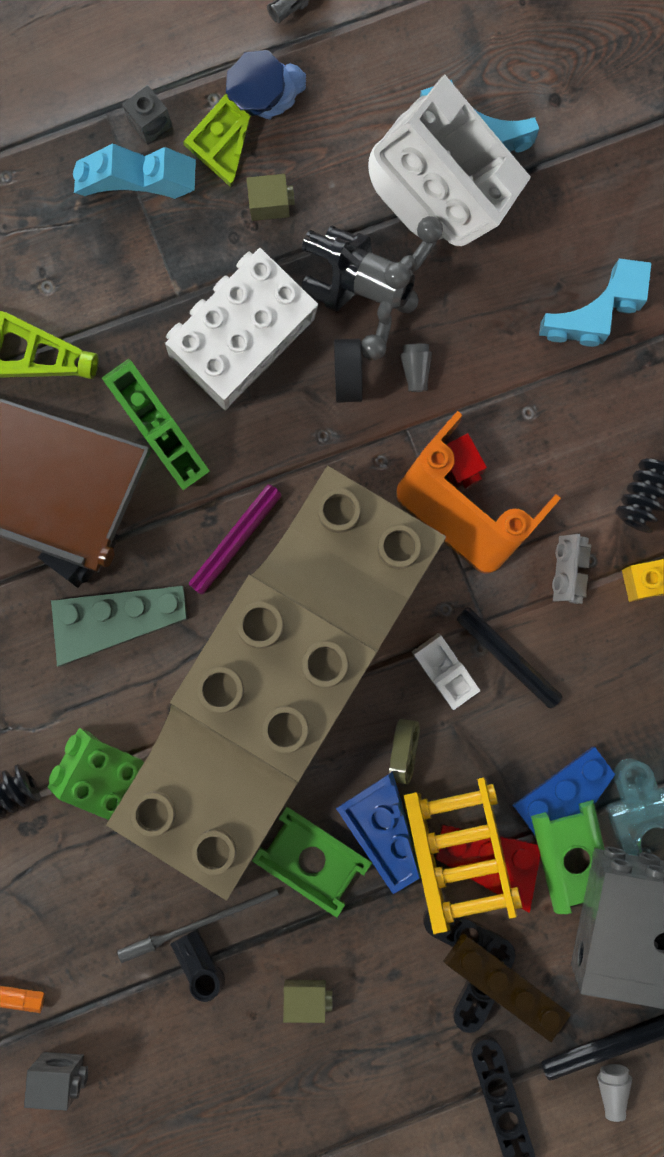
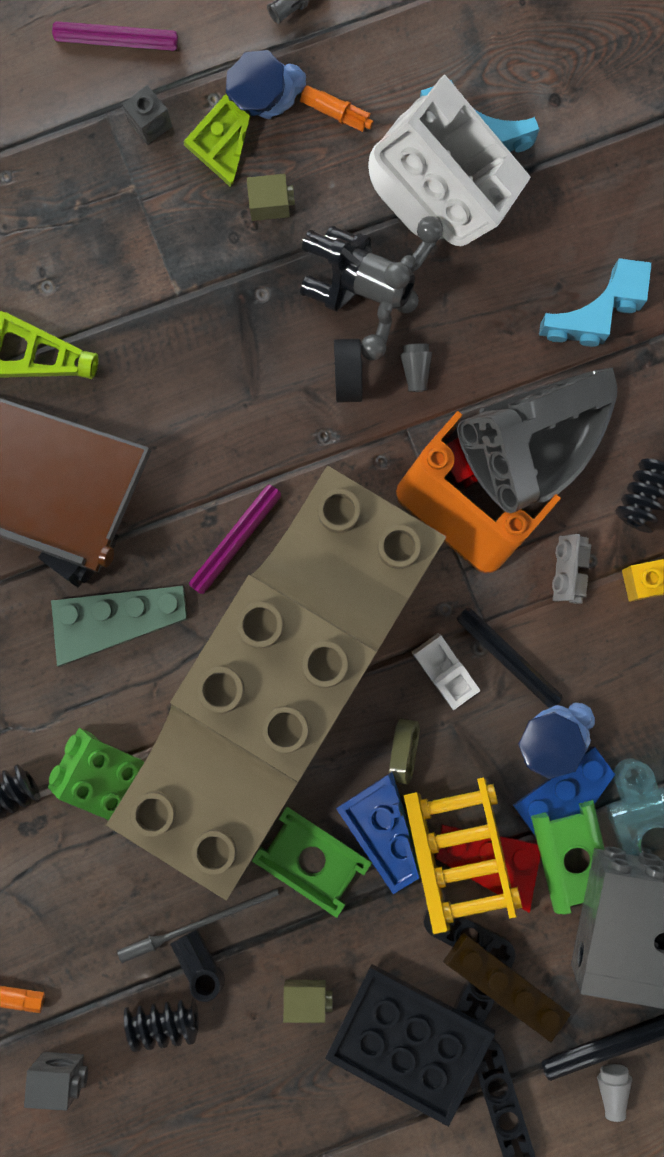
(115, 35): none -> magenta axle
(121, 169): medium azure arch -> none
(155, 424): bright green brick -> none
(161, 1027): none -> black piece
(241, 328): white brick -> none
(336, 108): none -> orange piece
(410, 1045): none -> black plate
(538, 439): none -> dark grey panel
(557, 739): none -> dark blue piece

